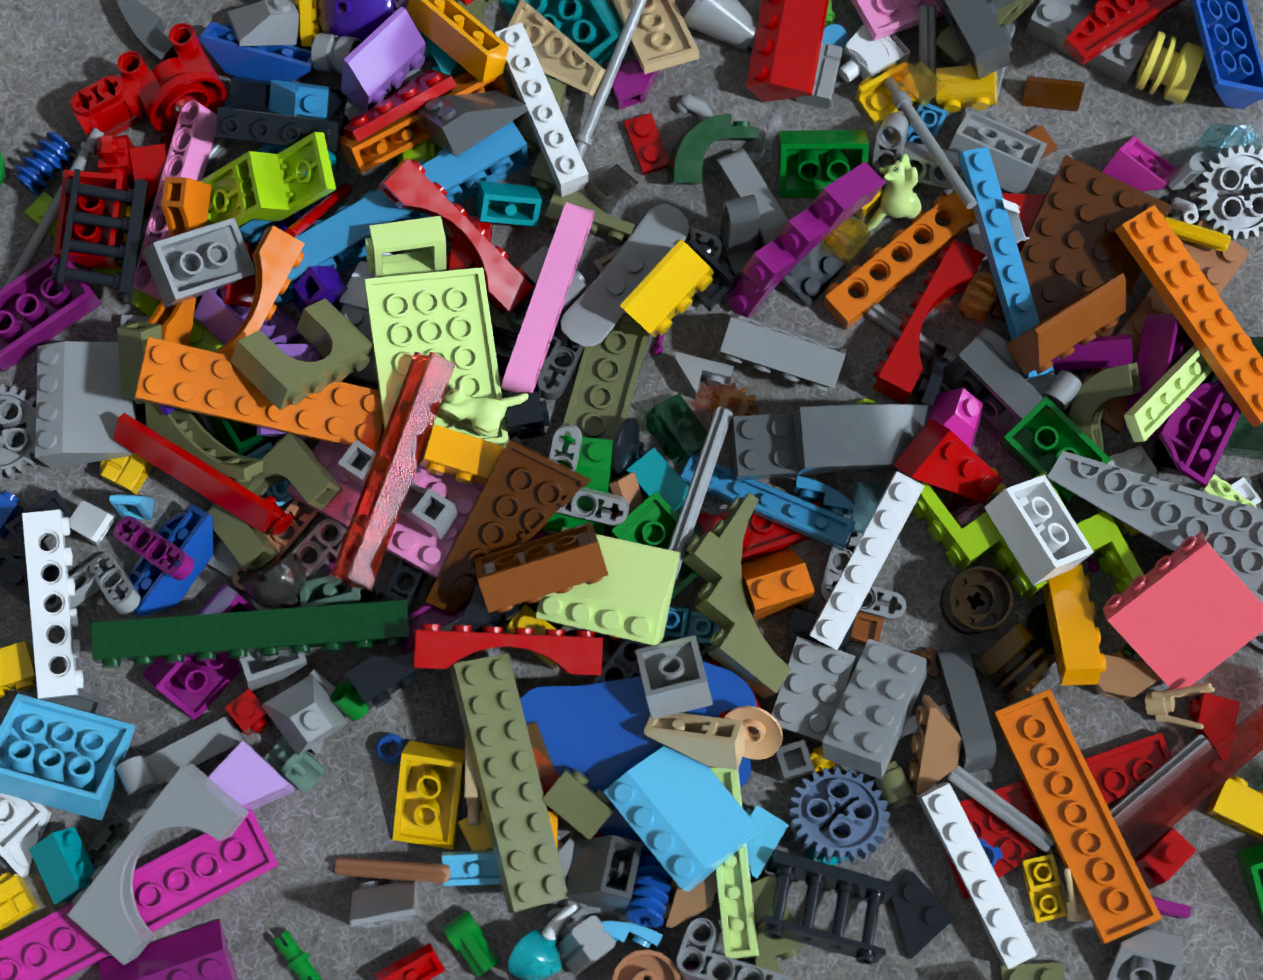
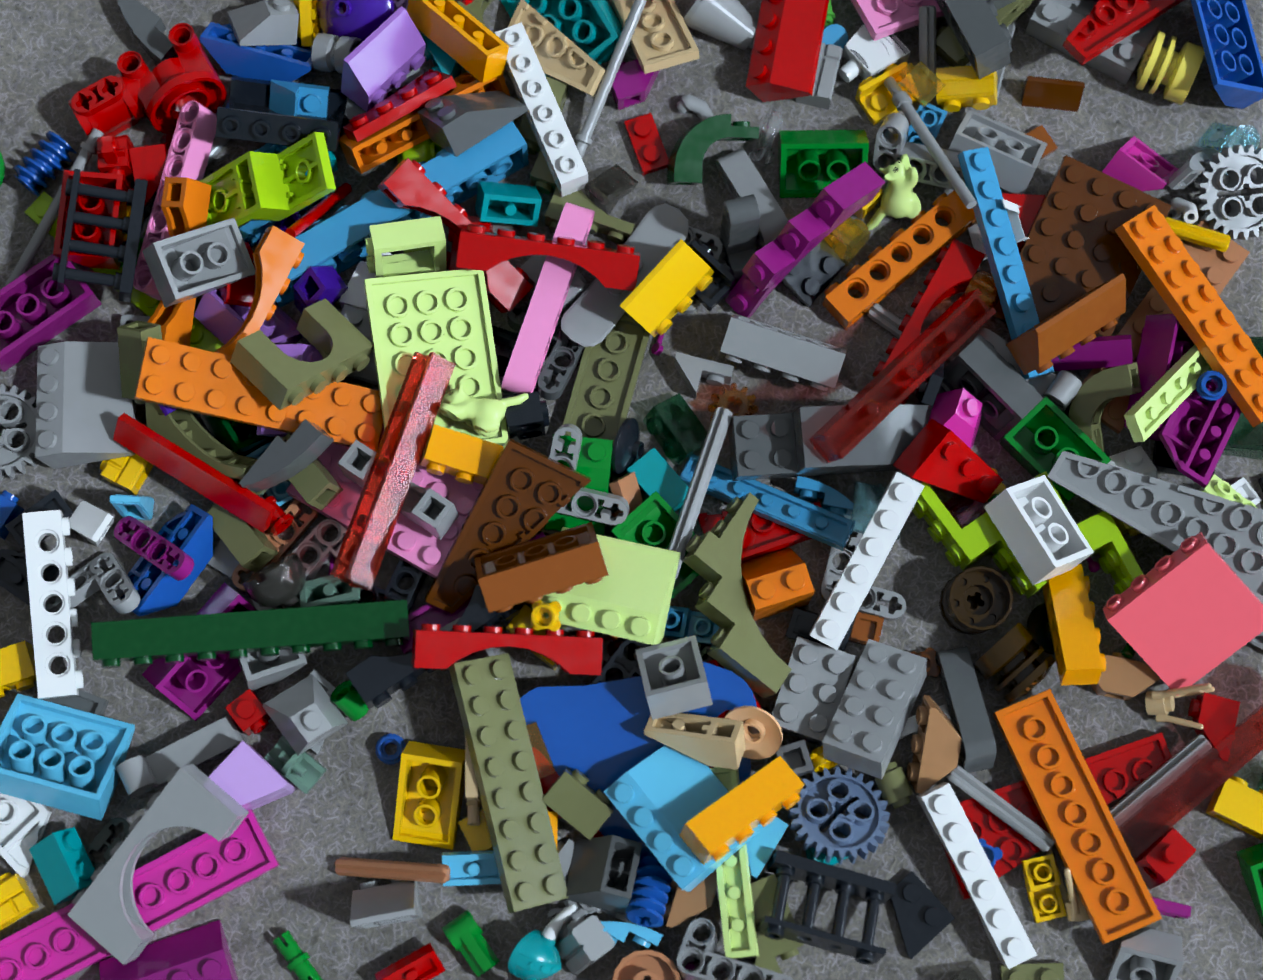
(287, 457): none -> dark grey slope
(485, 249): none -> red arch
(537, 616): none -> yellow plate
(742, 810): none -> light orange brick
(901, 377): none -> clear red tile
(1219, 381): none -> blue plate

